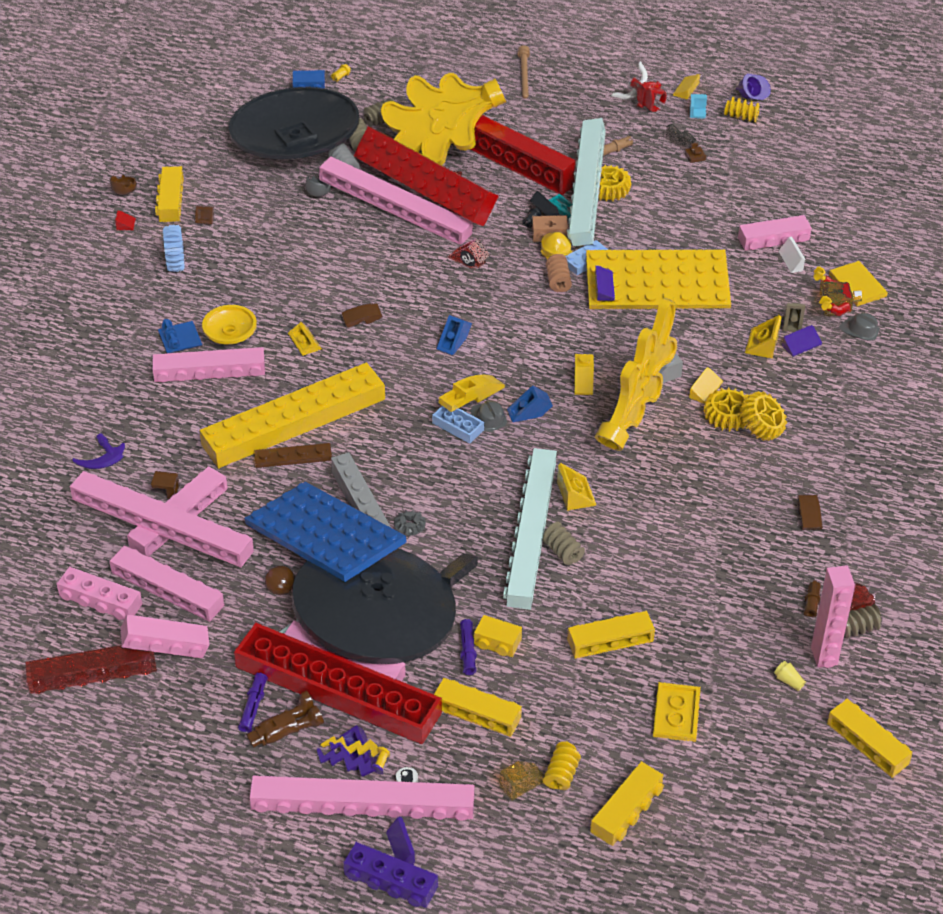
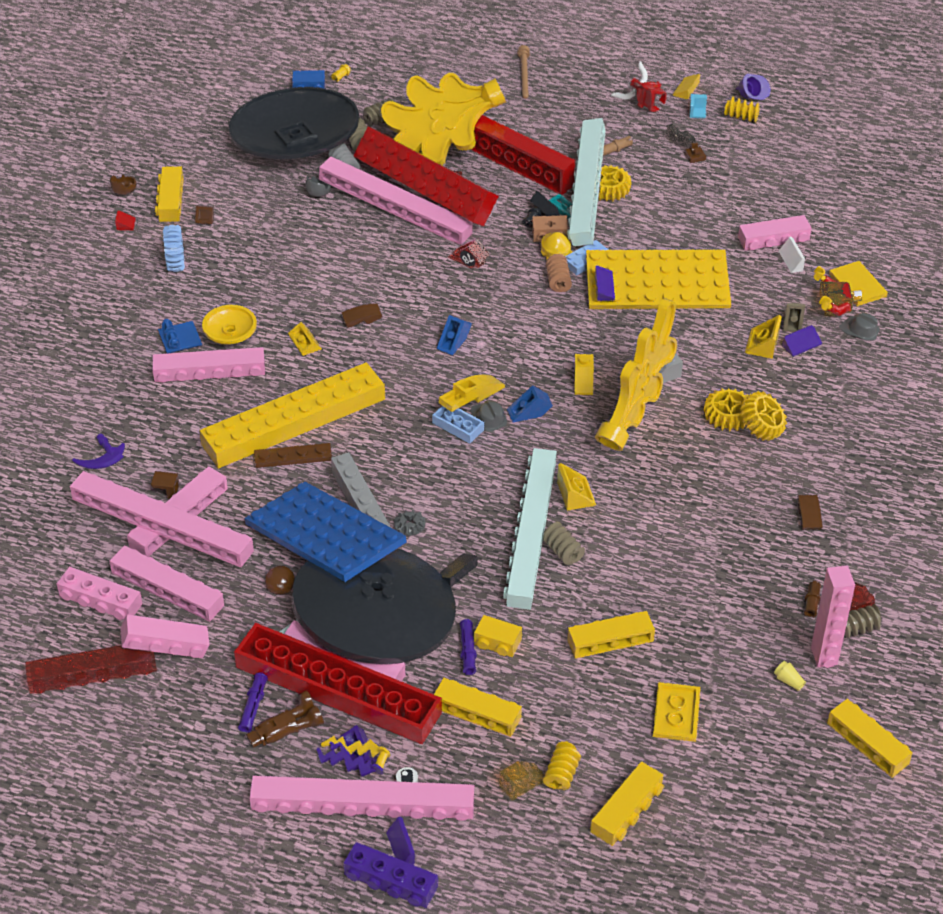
(705, 385): yellow slope -> none

